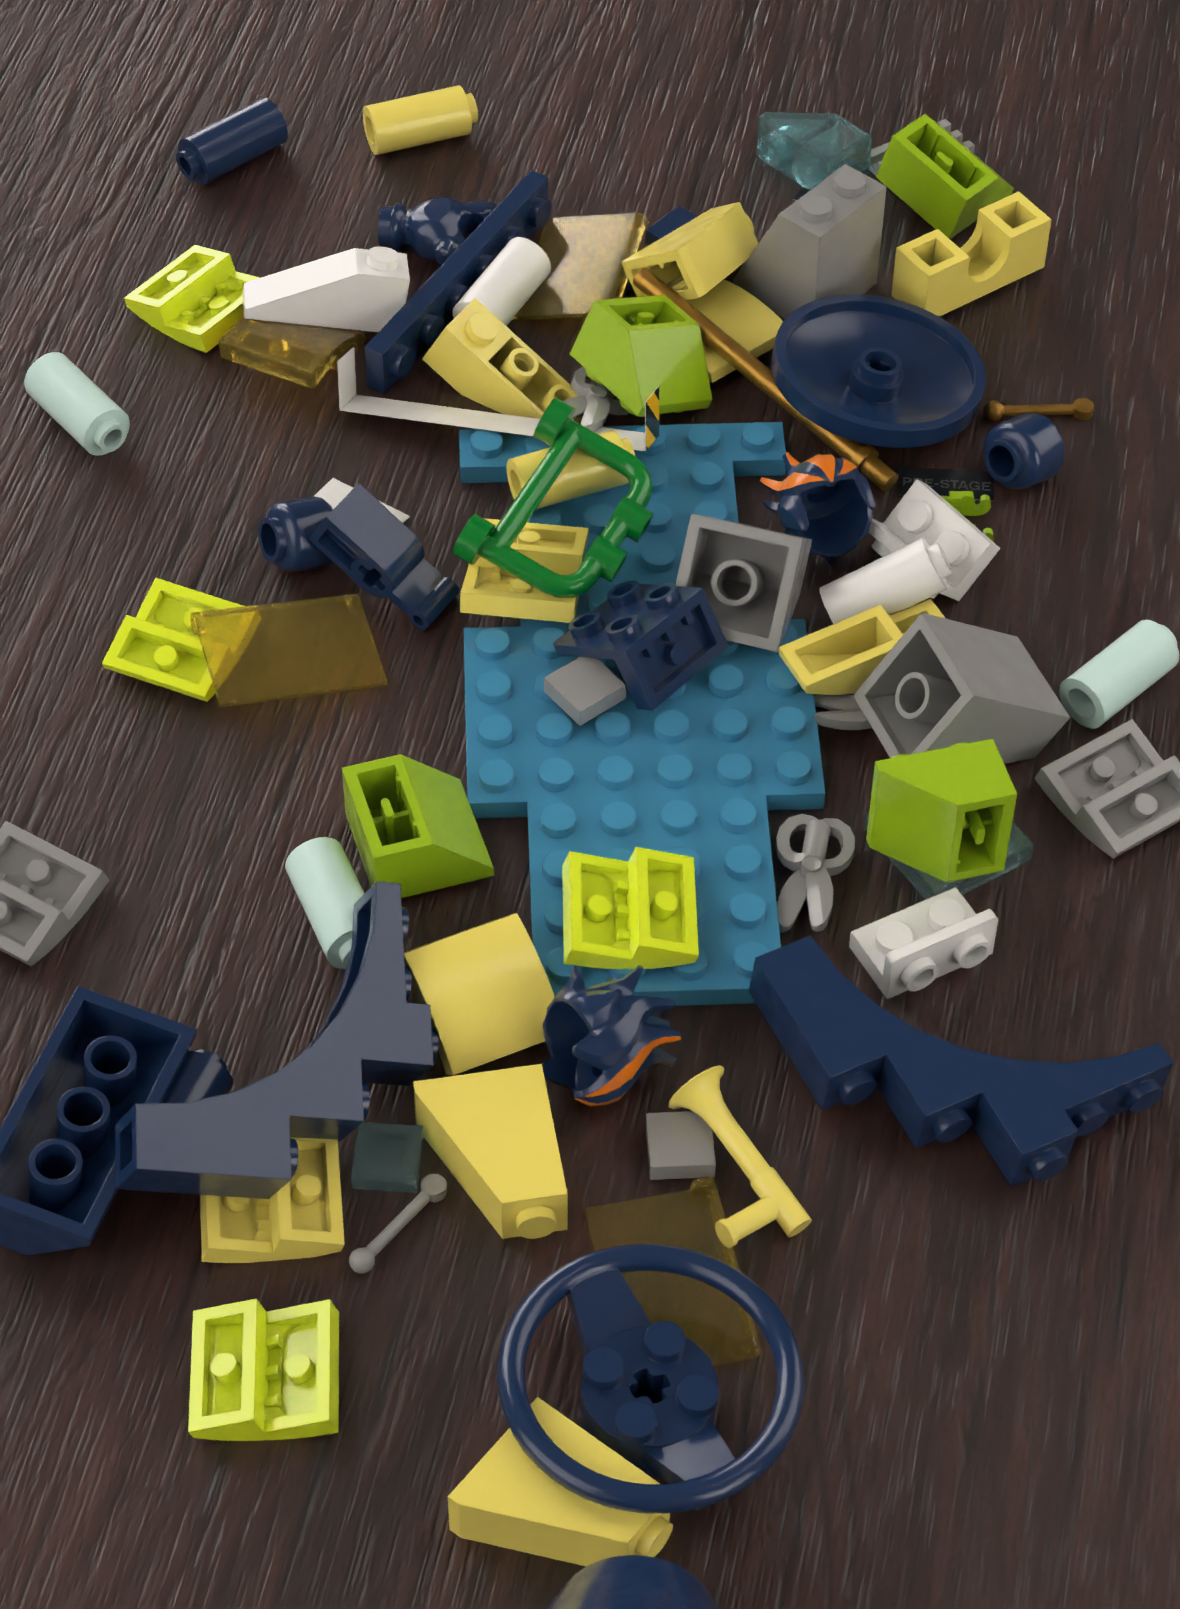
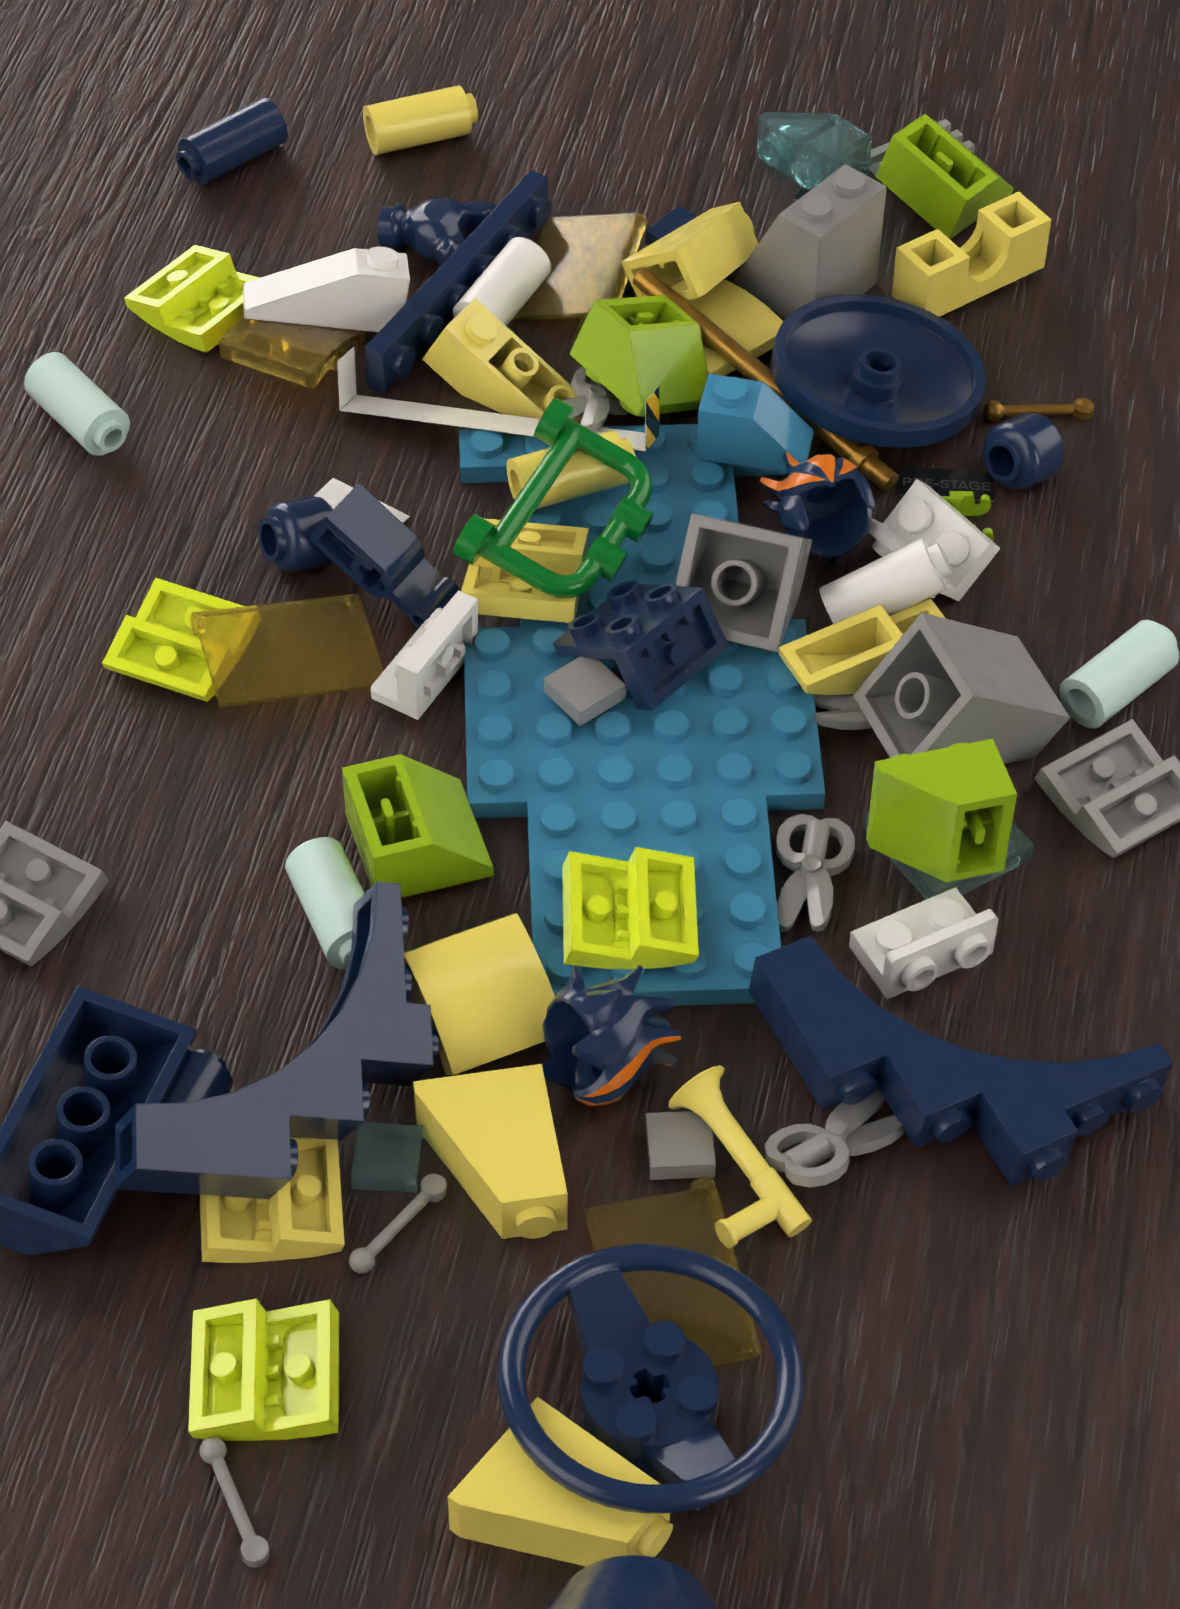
(254, 1548): none -> light grey hinge
(429, 658): none -> white bracket
(749, 425): none -> dark azure slope
(839, 1140): none -> light grey piece

